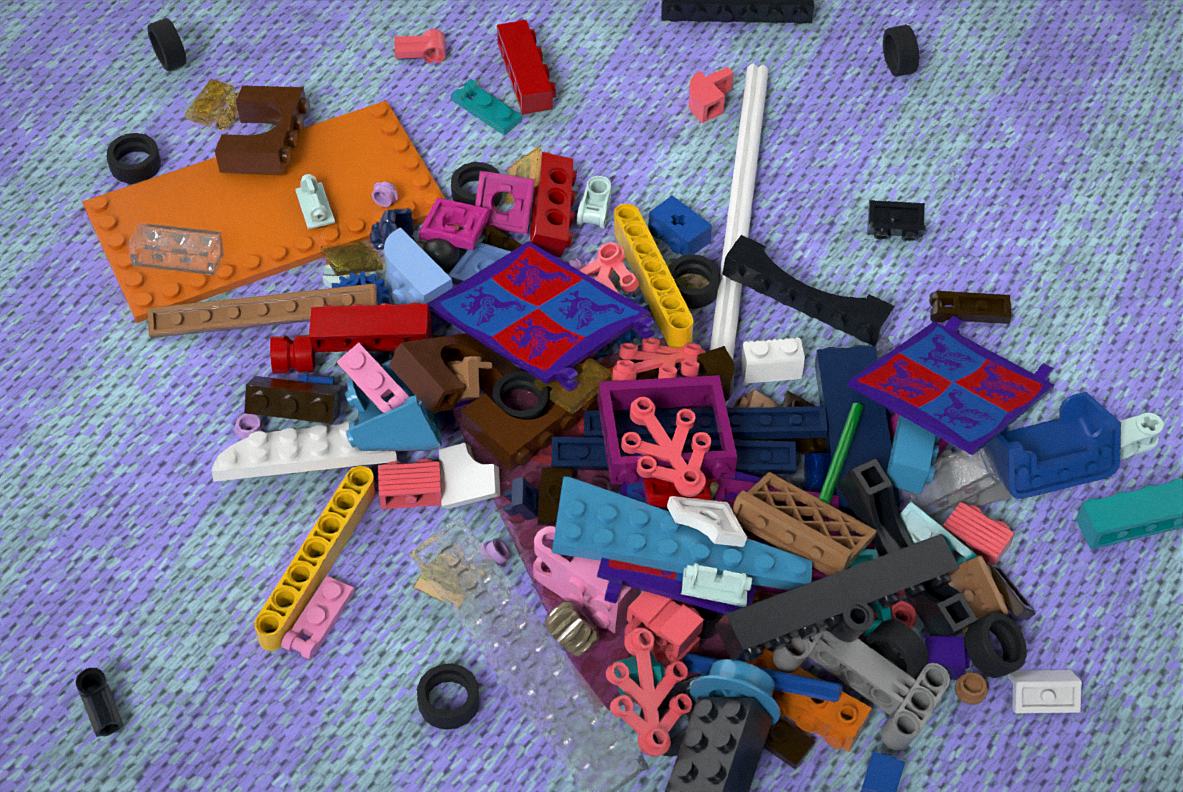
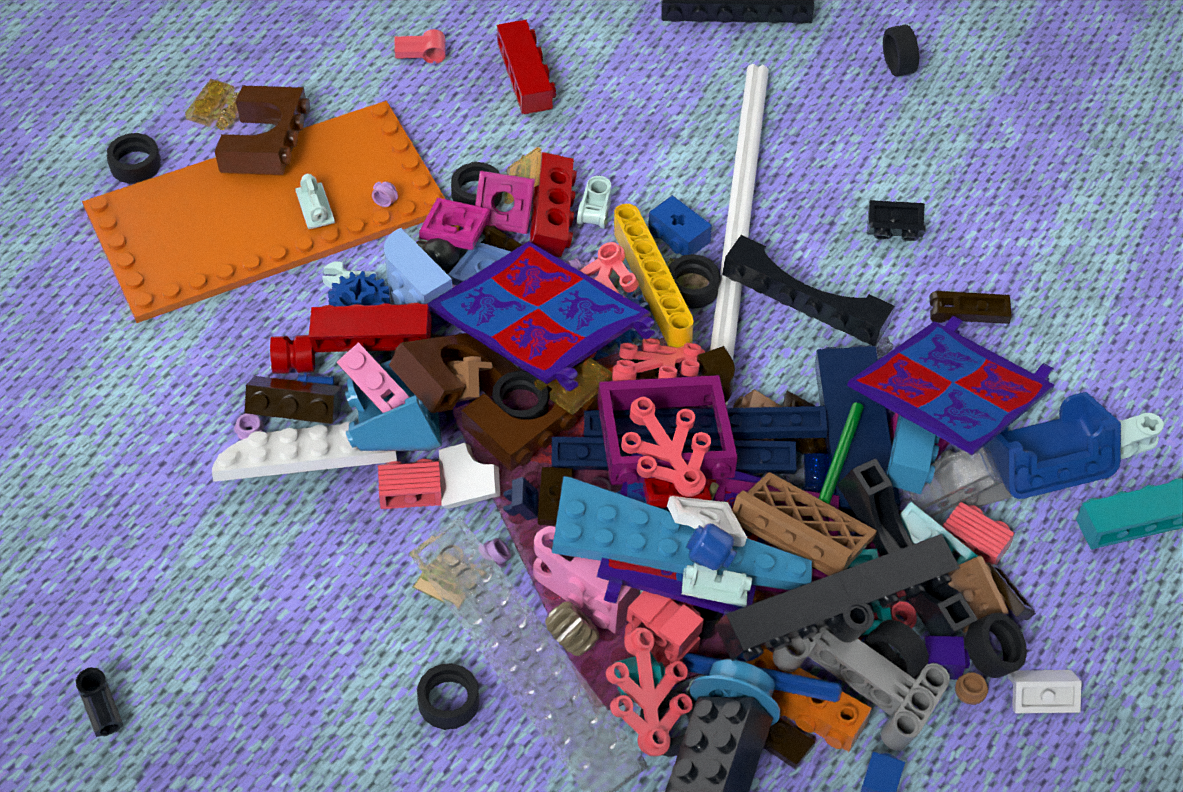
(166, 44): black tyre -> none
(176, 248): clear brick -> none
(252, 311): medium nougat tile -> none
(312, 569): yellow beam -> none
(318, 617): bright pink plate -> none
(351, 257): clear yellow piece -> none
(389, 222): dark blue hair -> none
(486, 107): teal plate -> none
(707, 93): coral brick -> none
(711, 547): none -> blue head
(772, 360): white brick -> none

